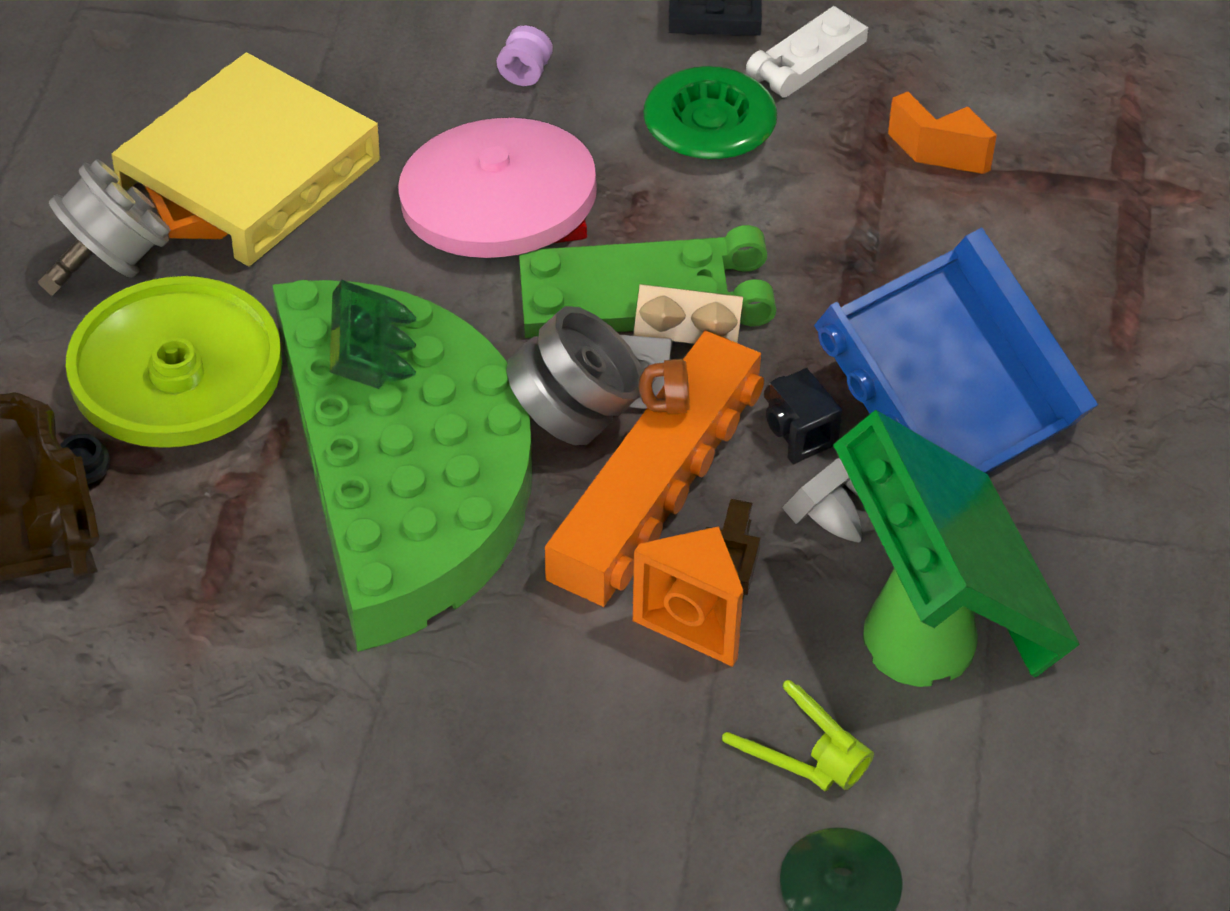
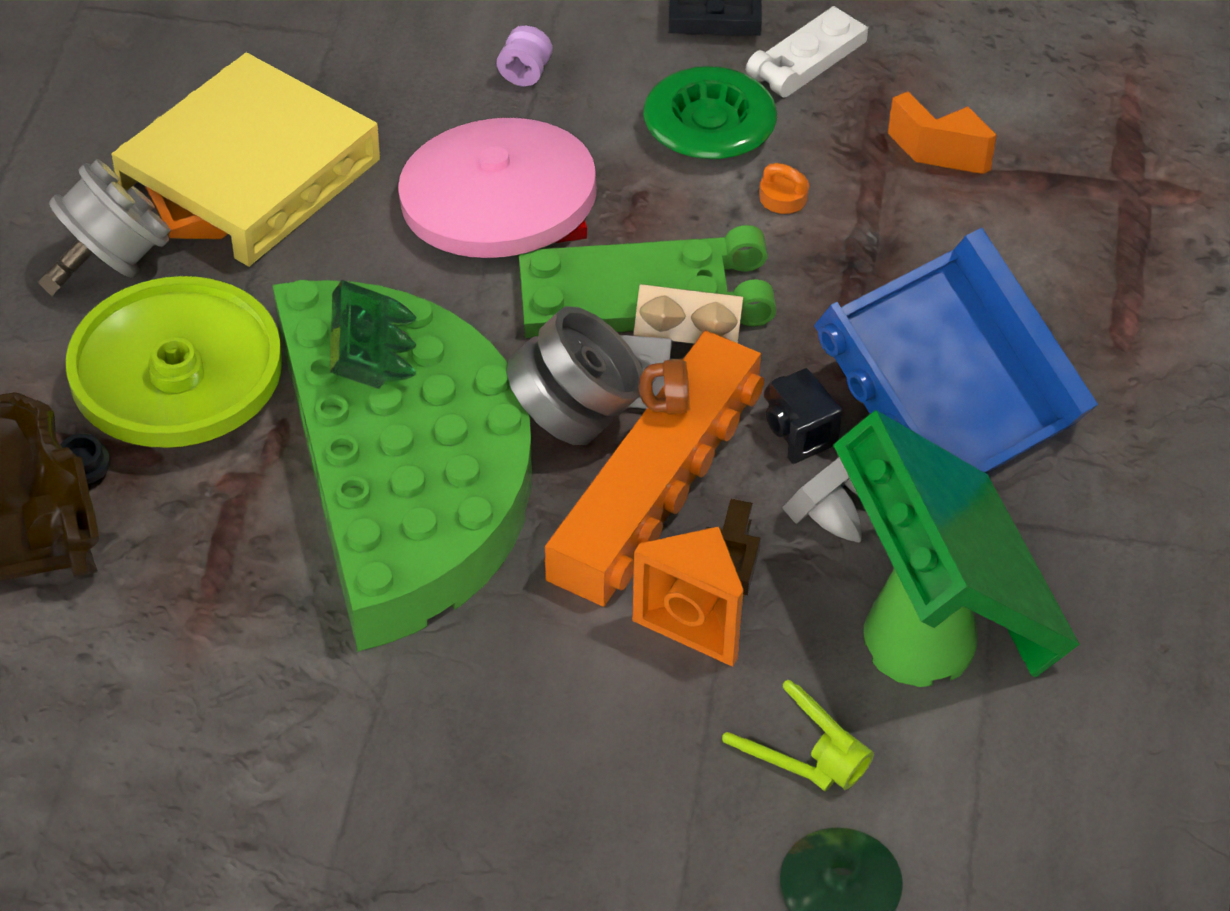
(783, 189): none -> orange tile

